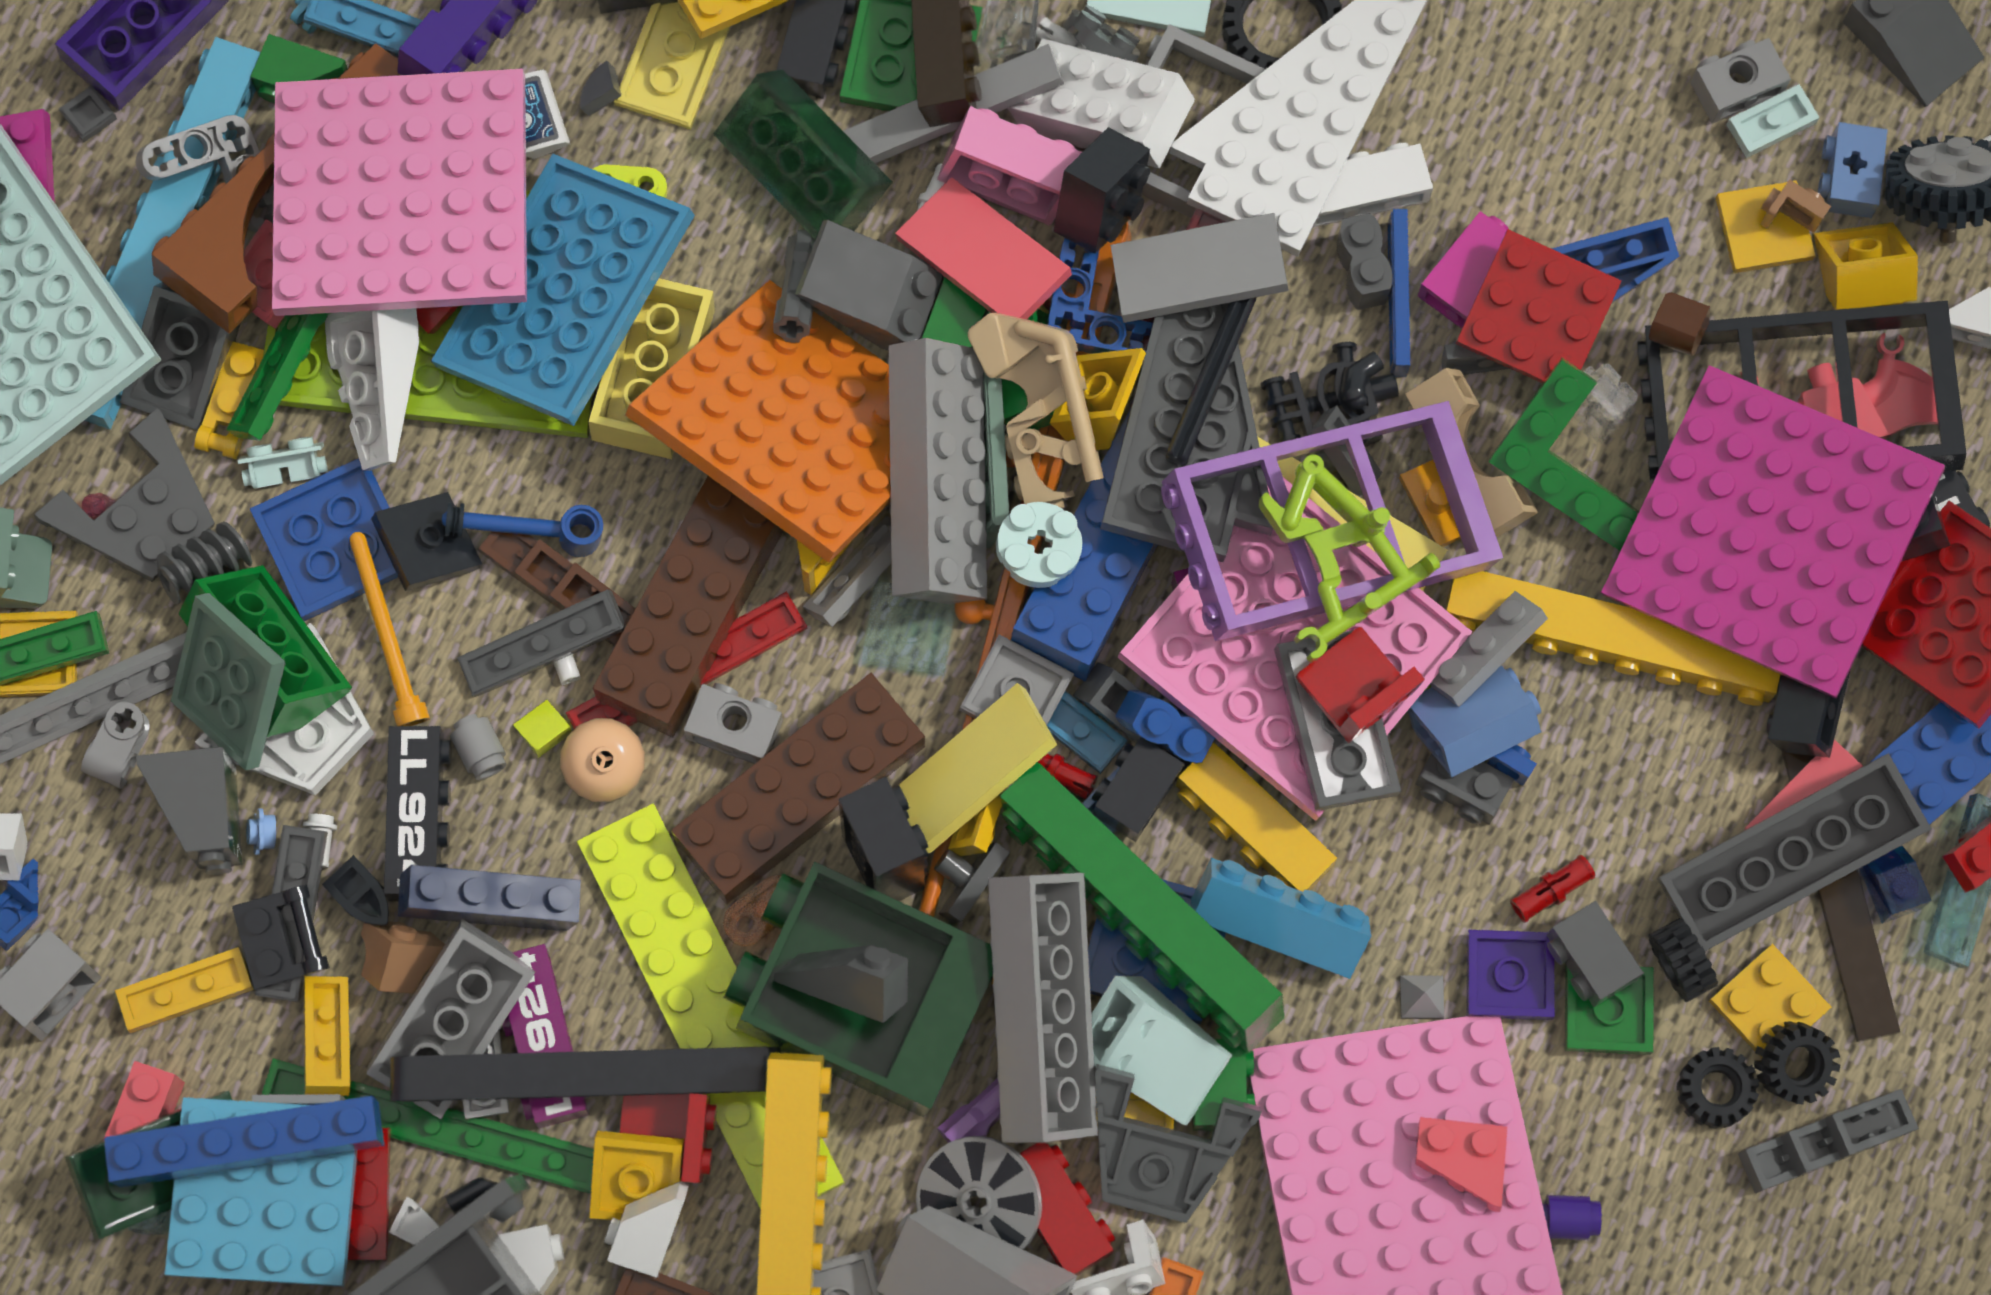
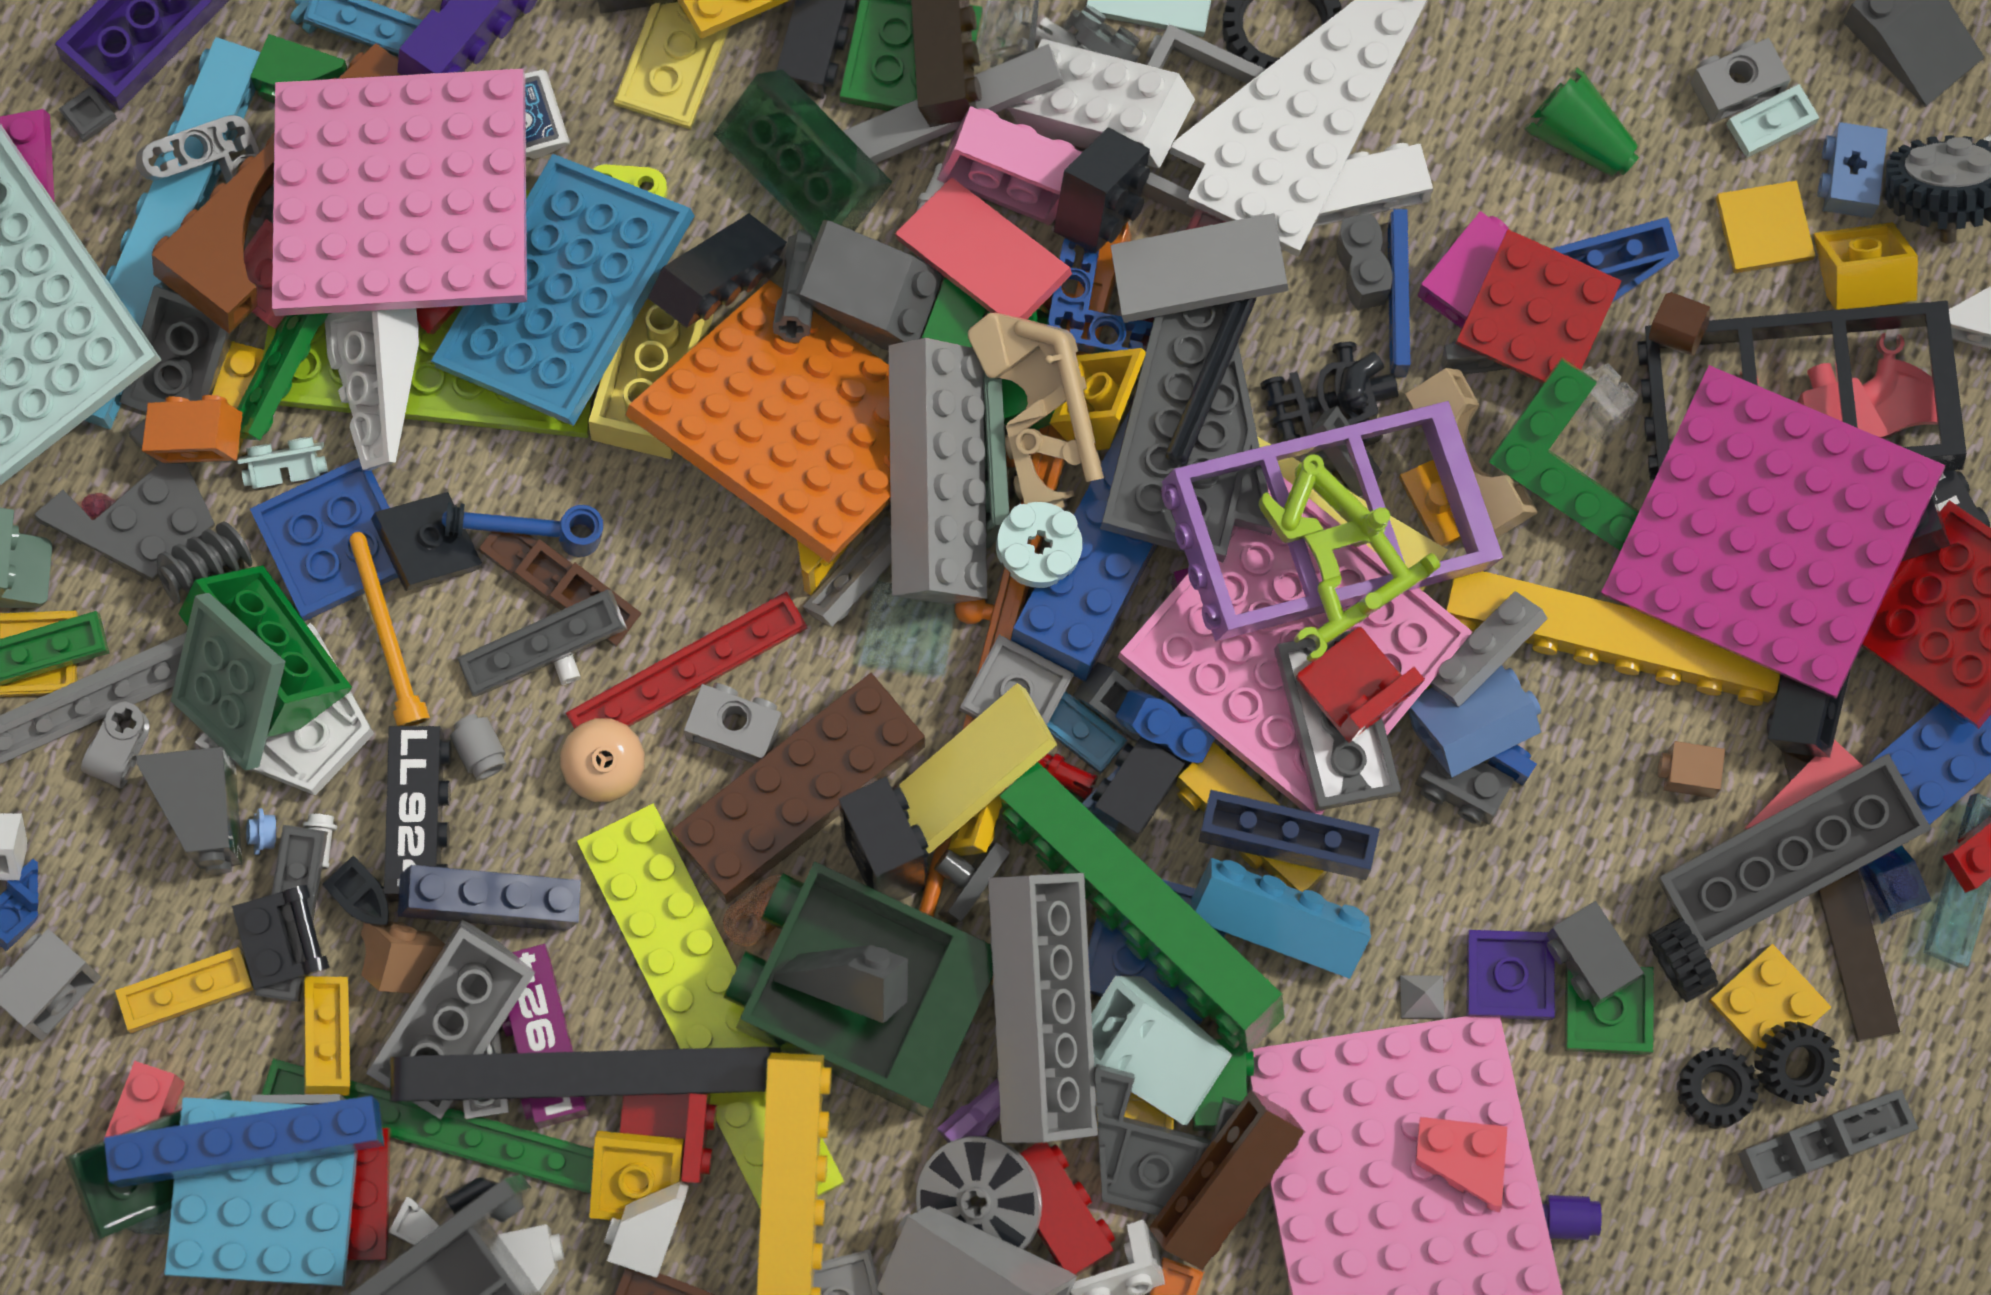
(192, 430): none -> orange brick
(543, 728): neon yellow slope -> none
(600, 89): dark grey tile -> none
(687, 609): reddish brown brick -> none
(718, 270): none -> black brick
(1226, 1180): none -> reddish brown brick
(1289, 835): none -> dark blue brick
(1552, 888): red pin -> none
(1584, 126): none -> green cone
(1692, 769): none -> medium nougat brick
(1797, 203): medium nougat bracket -> none

